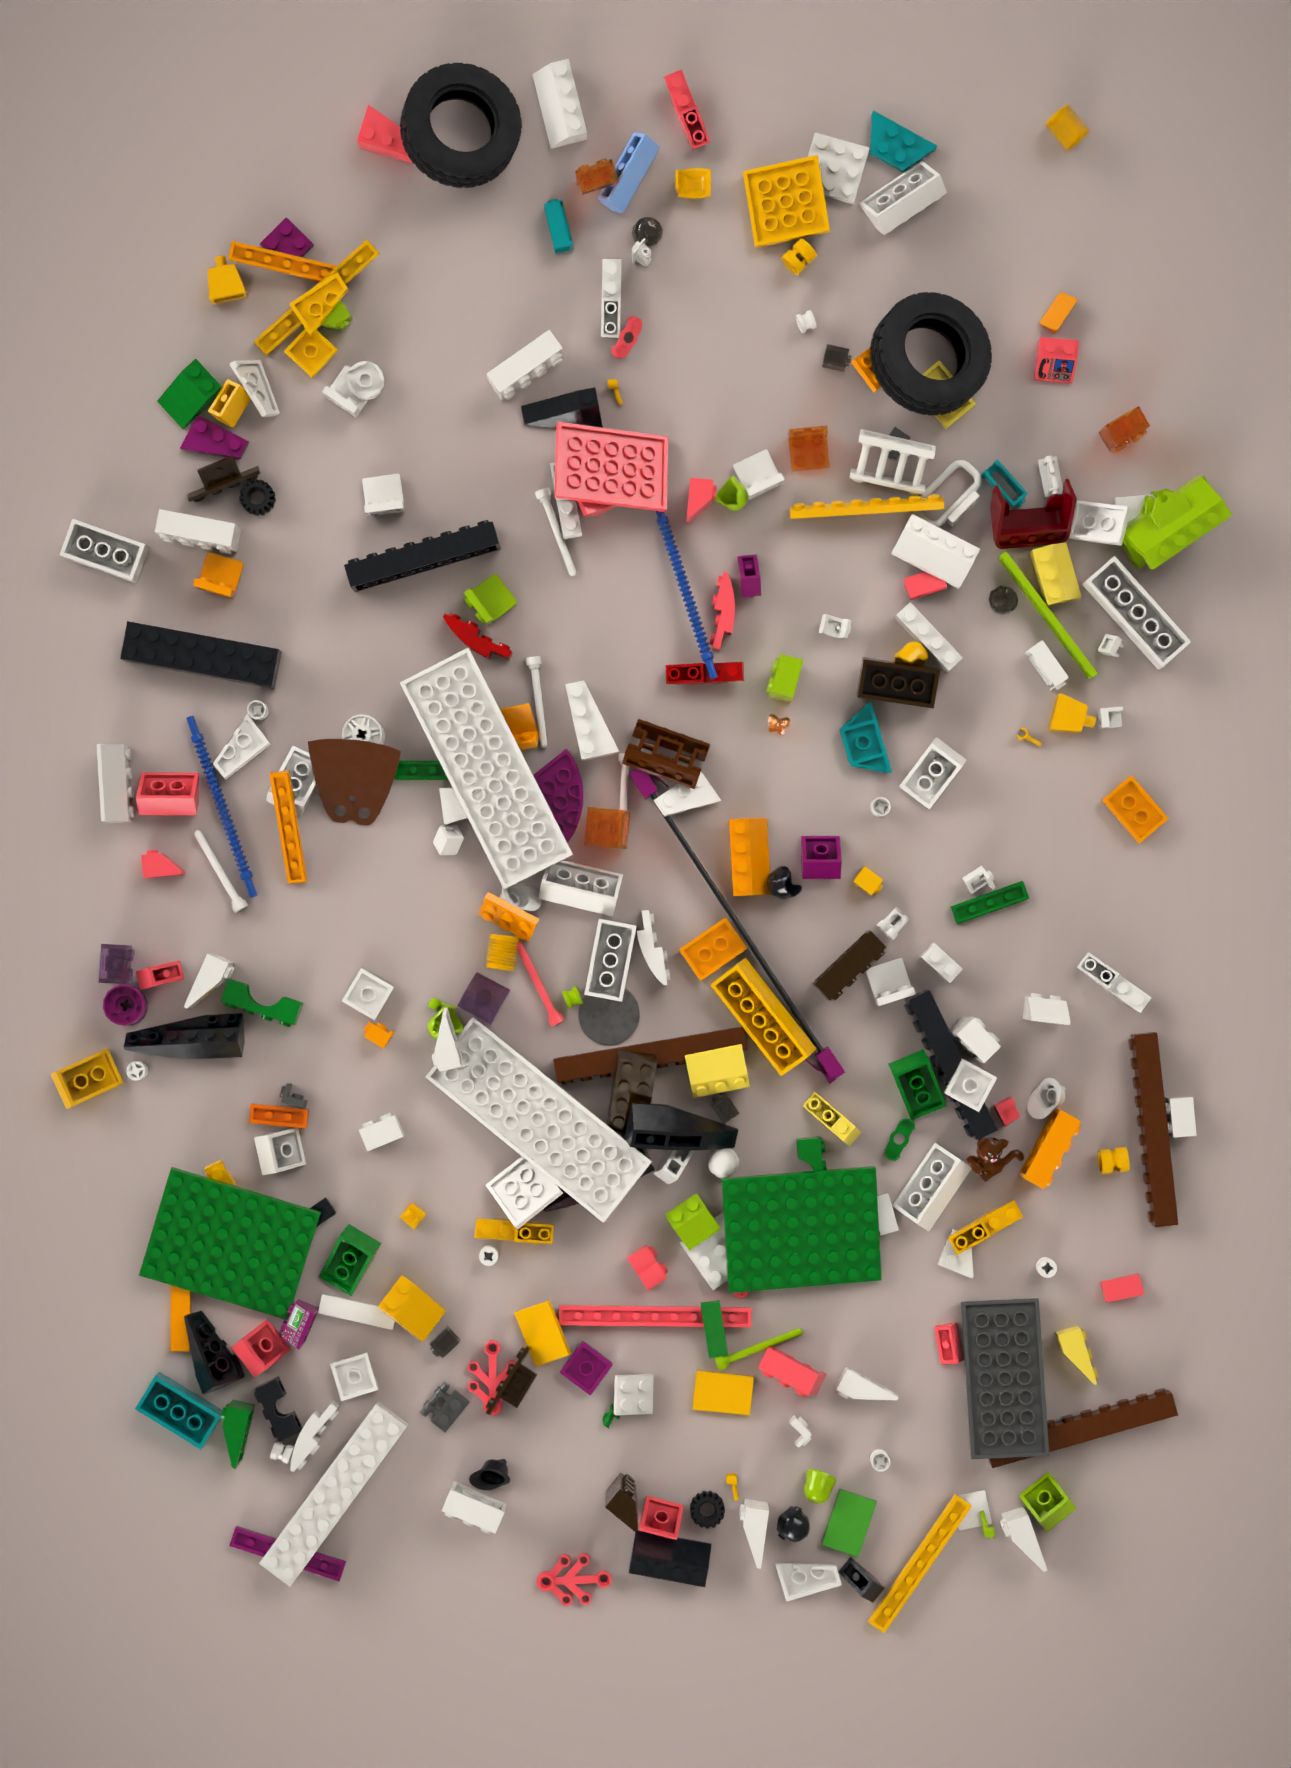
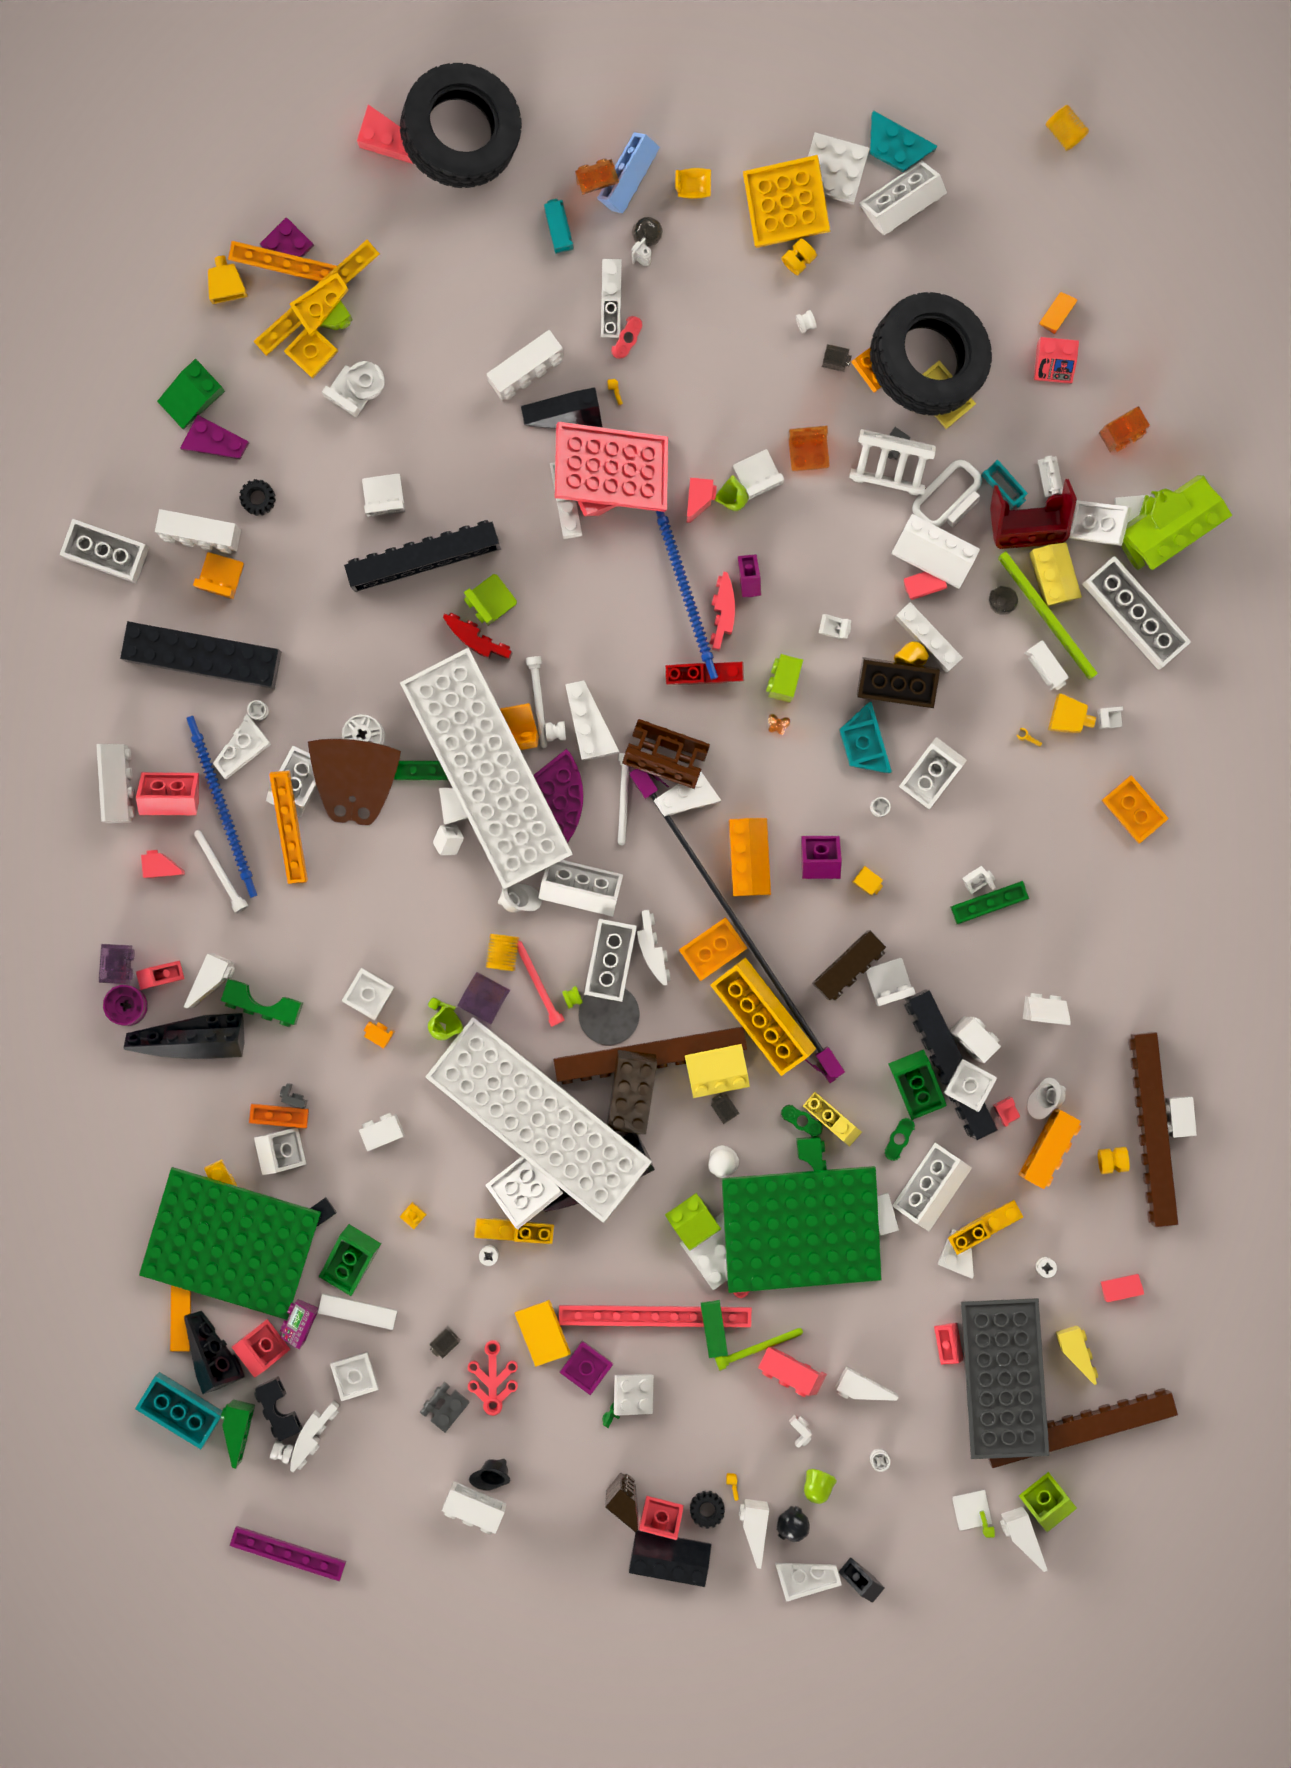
(87, 1078): yellow slope -> none
(133, 1070): white wheel -> none
(219, 476): dark brown bracket -> none
(229, 403): yellow brick -> none
(256, 384): white wing -> none
(333, 1494): white brick -> none
(411, 1308): yellow slope -> none
(447, 1050): white slope -> none
(508, 917): light orange plate -> none
(515, 1385): dark brown bracket -> none
(544, 497): white piece -> none
(555, 731): none -> white wheel
(560, 104): white slope -> none
(571, 1580): coral plant -> none
(607, 827): clear orange brick -> none
(647, 1266): coral brick -> none
(672, 1165): white slope -> none
(675, 1129): black wedge -> none
(686, 109): coral slope -> none
(723, 1392): yellow tile -> none
(781, 884): black cap -> none
(791, 1114): none -> green piece
(849, 1522): bright green tile -> none
(875, 505): yellow plate -> none
(886, 926): white piece -> none
(919, 1563): yellow plate -> none
(941, 963): white brick -> none
(988, 1160): reddish brown animal -> none
(1110, 645): white tile -> none
(1114, 982): white slope -> none

